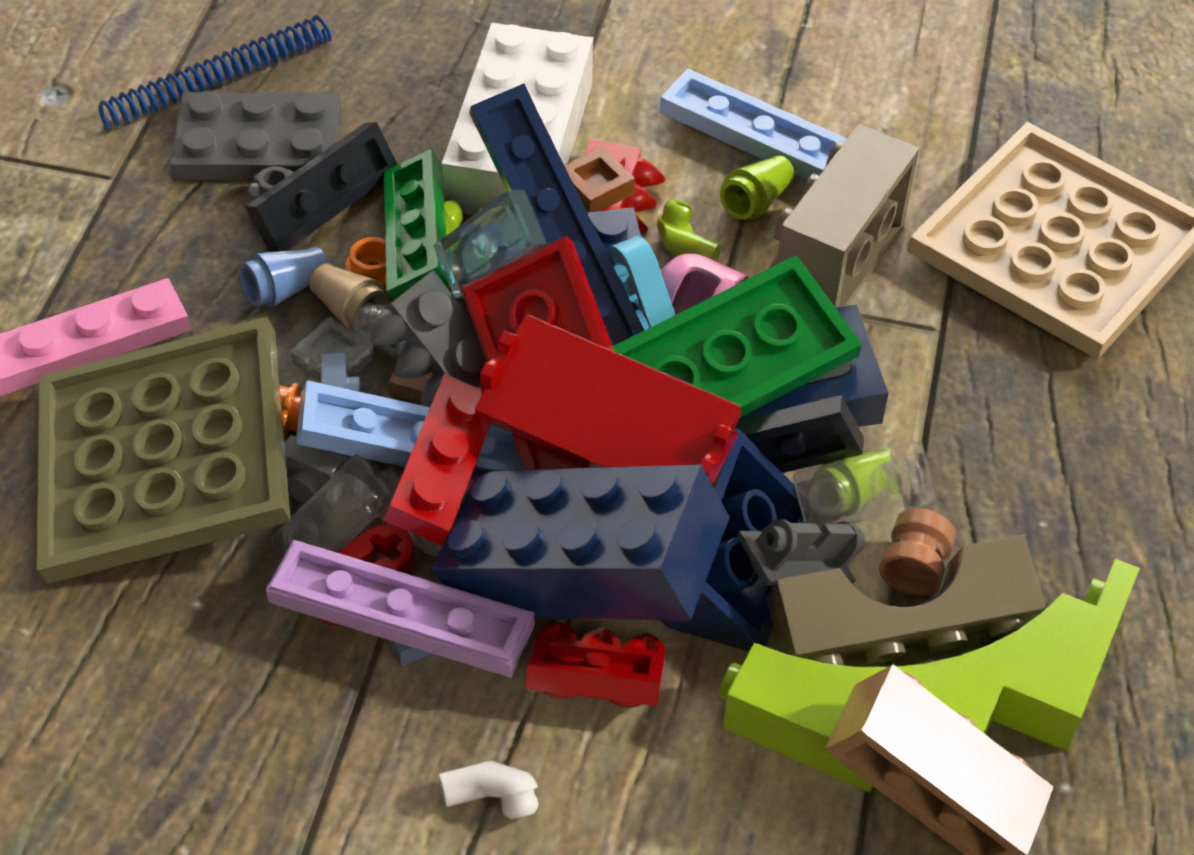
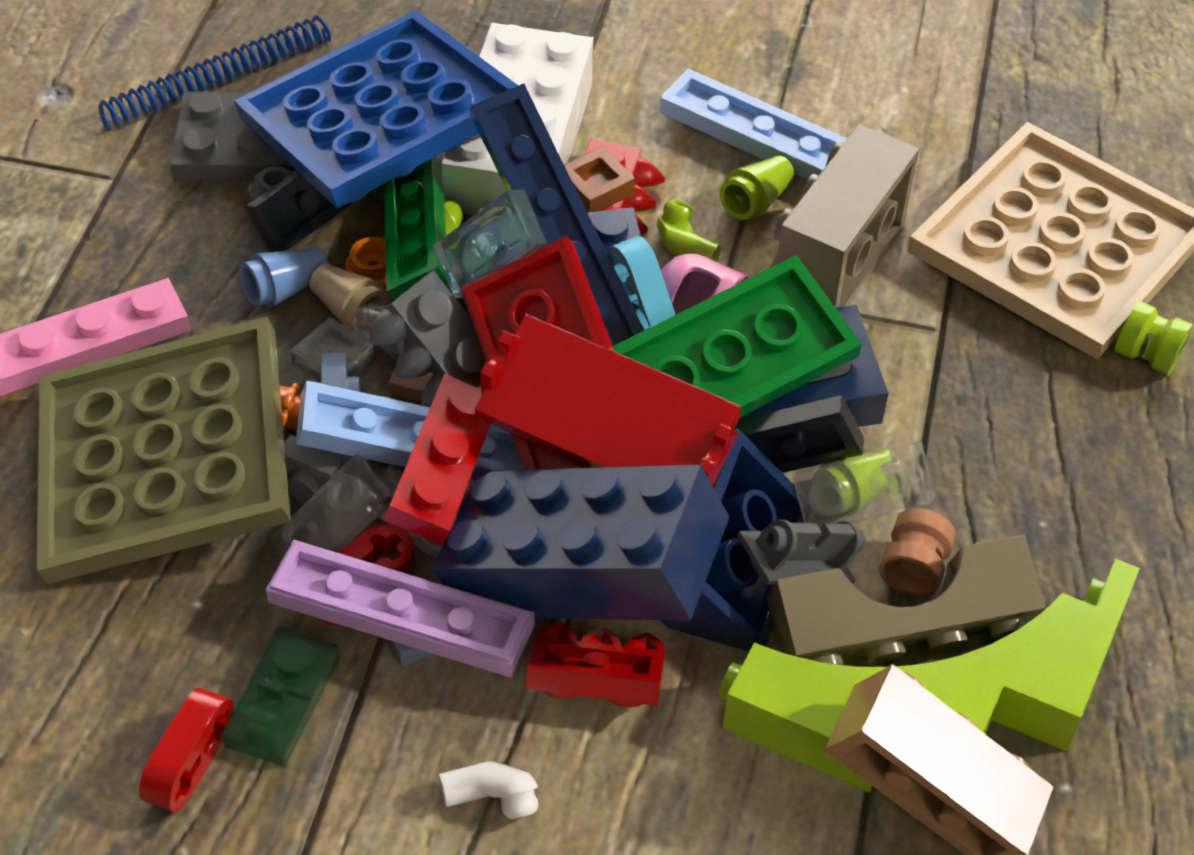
(185, 750): none -> red beam
(281, 696): none -> clear green plate
(373, 107): none -> blue plate
(1166, 343): none -> lime wheel

